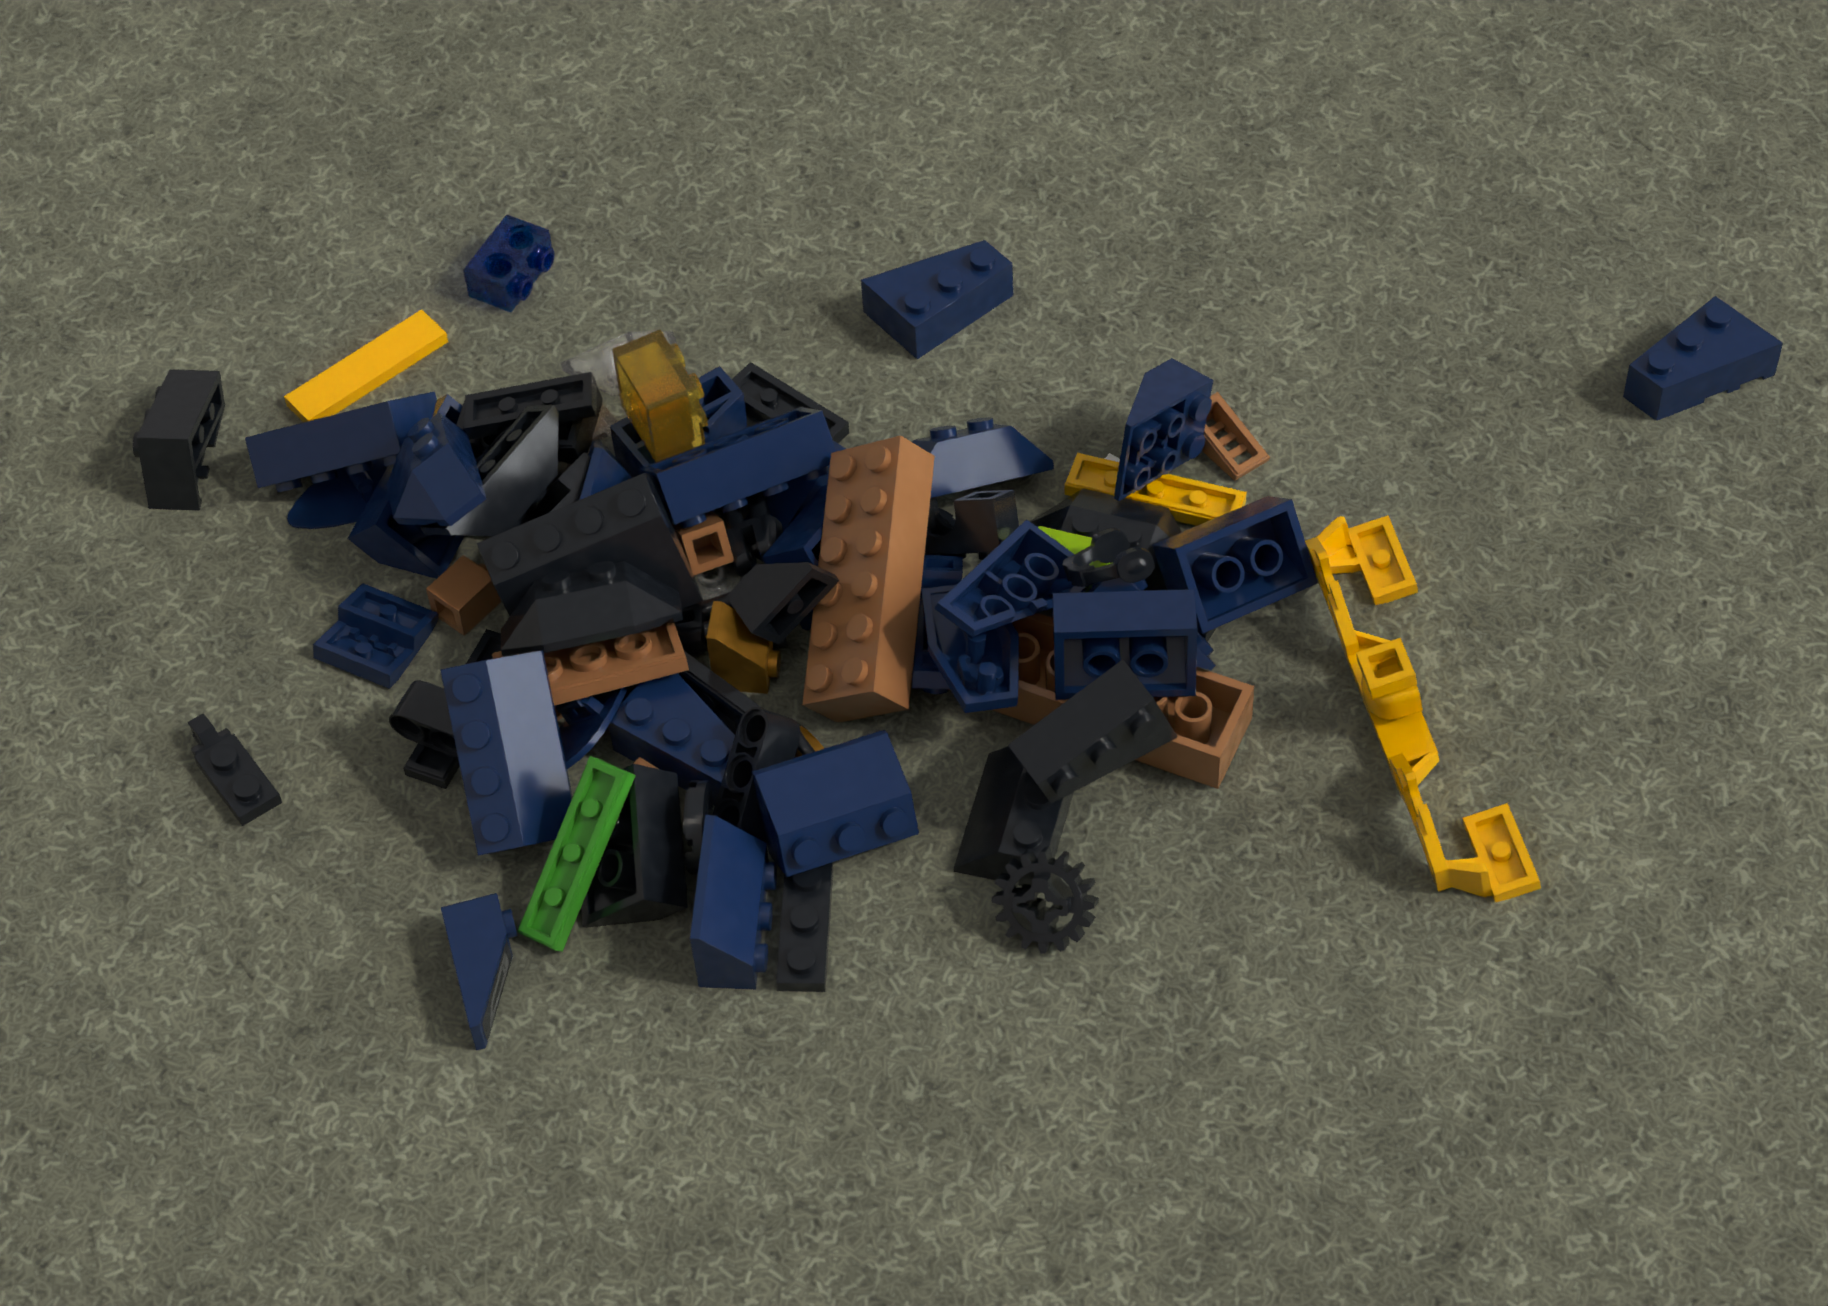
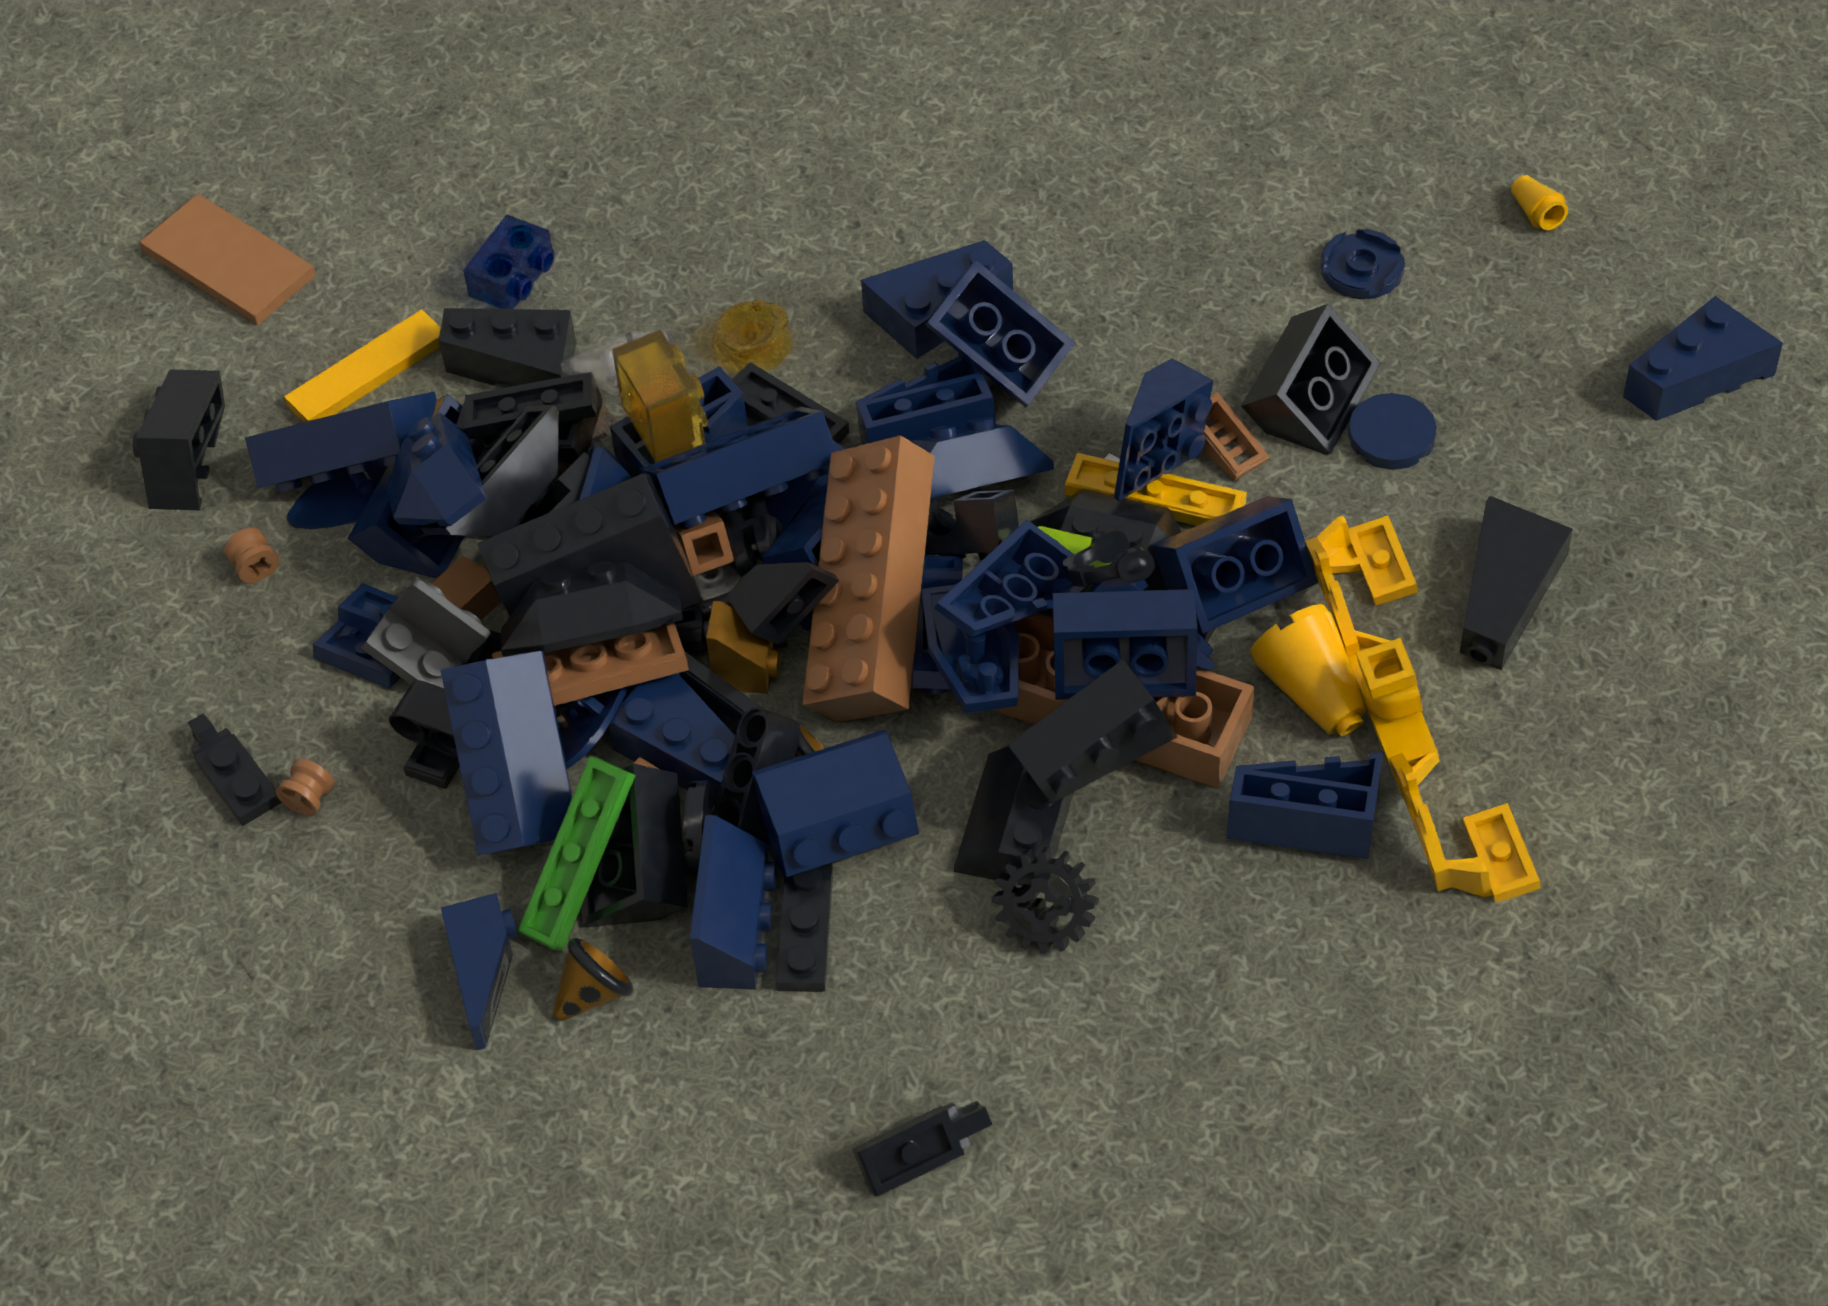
(228, 259): none -> medium nougat tile
(251, 555): none -> medium nougat wheel
(305, 787): none -> medium nougat wheel
(424, 635): none -> dark grey bracket
(506, 344): none -> black wedge
(588, 981): none -> hat
(753, 334): none -> clear yellow hat
(919, 1145): none -> black hinge
(936, 399): none -> dark blue wedge
(999, 333): none -> dark blue slope
(1307, 806): none -> dark blue wedge
(1311, 381): none -> black slope
(1313, 669): none -> yellow cone
(1368, 275): none -> dark blue tile
(1392, 431): none -> dark blue tile
(1510, 576): none -> black slope
(1540, 203): none -> yellow cone

